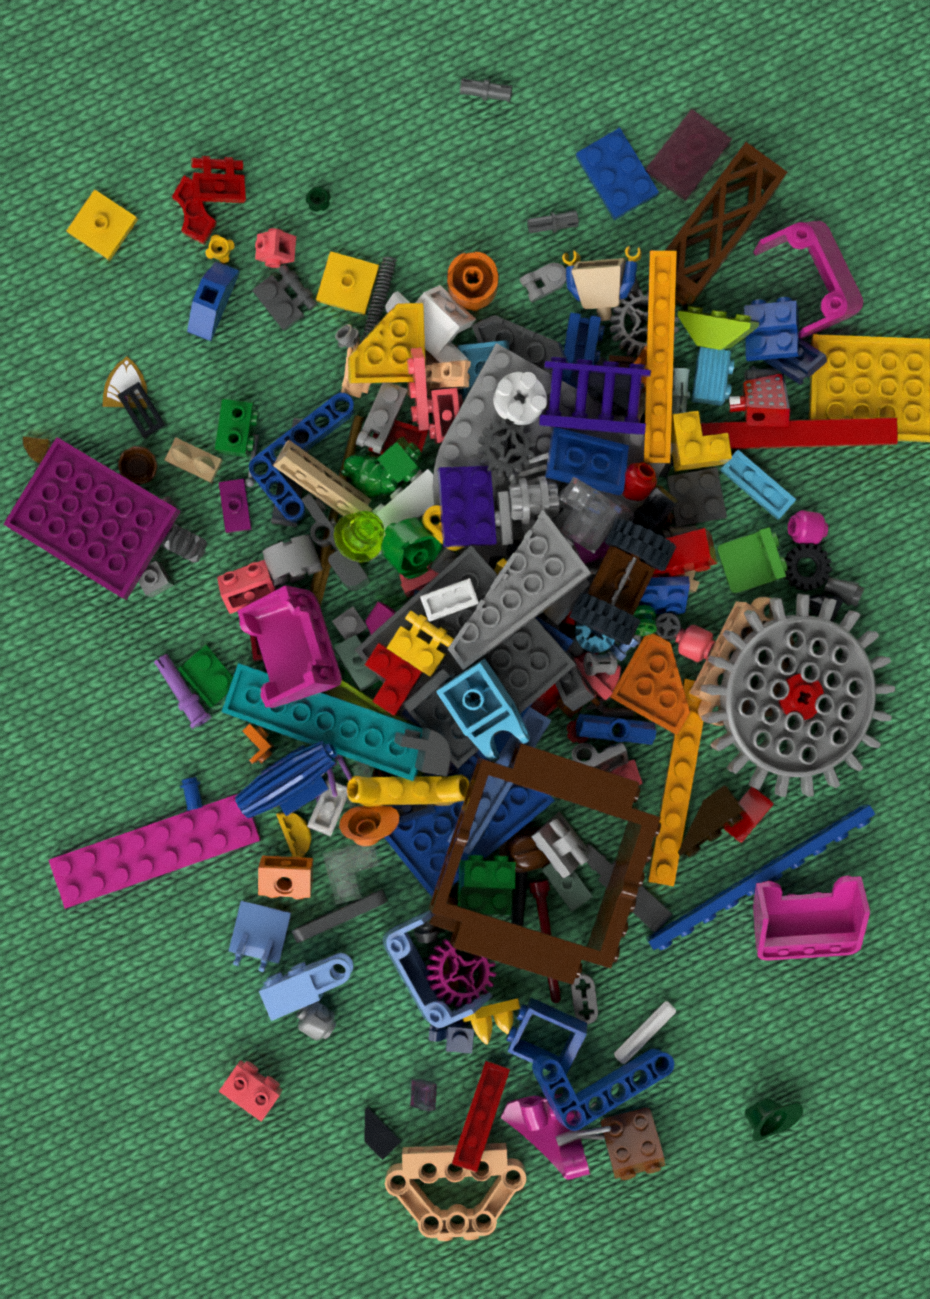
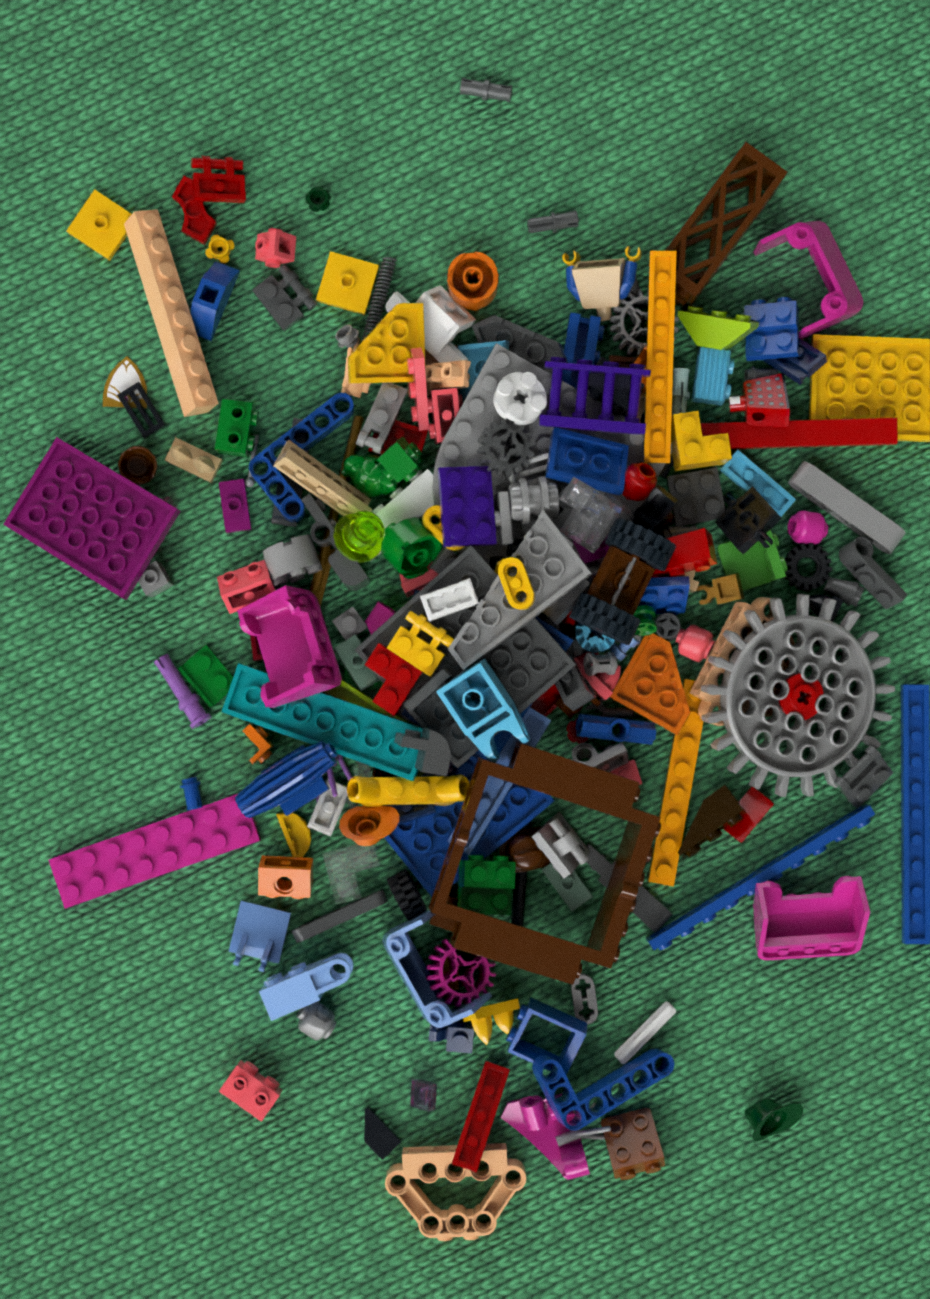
(36, 448): clear orange tile -> none
(170, 312): none -> light nougat brick
(184, 543): dark grey gear -> none
(406, 894): none -> black tyre
(426, 933): dark grey plate -> none
(516, 584): none -> yellow plate
(540, 889): dark red piece -> none
(552, 276): light grey plate -> none
(617, 174): blue plate -> none
(688, 155): clear pink tile -> none
(724, 589): none -> pearl gold plate
(747, 520): none -> black plate
(846, 507): none -> light grey beam
(858, 560): none -> dark grey plate
(864, 777): none -> dark grey plate
(915, 814): none -> blue plate

